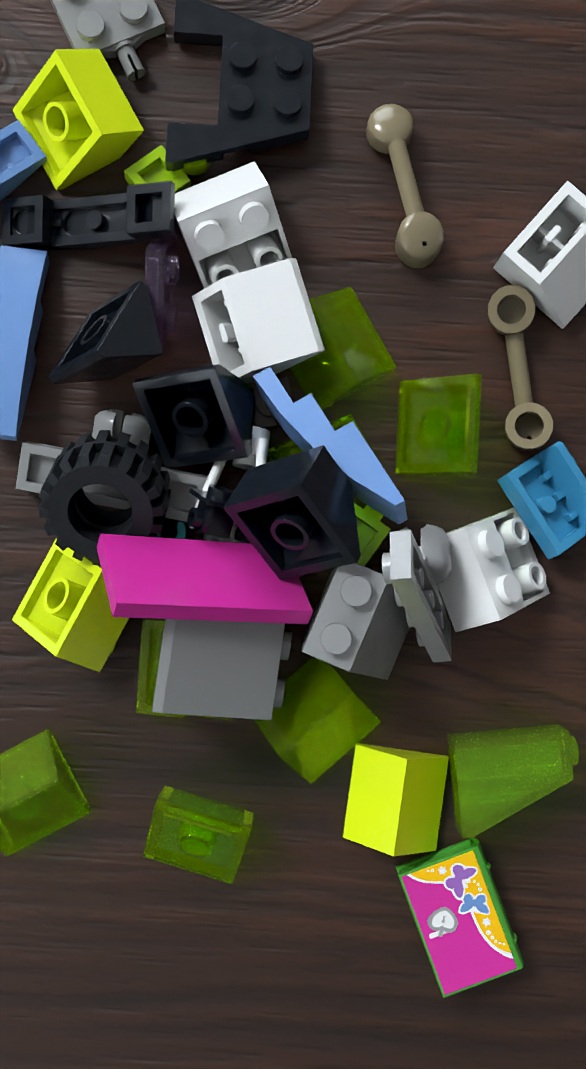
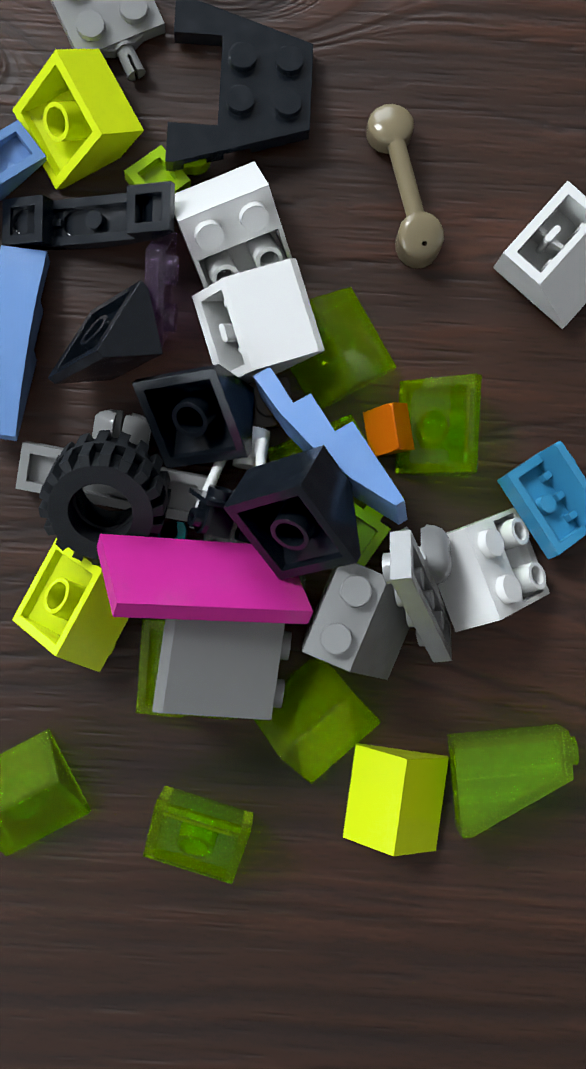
(389, 429): none -> orange slope
(460, 916): piece -> none
(510, 315): dark tan piece -> none

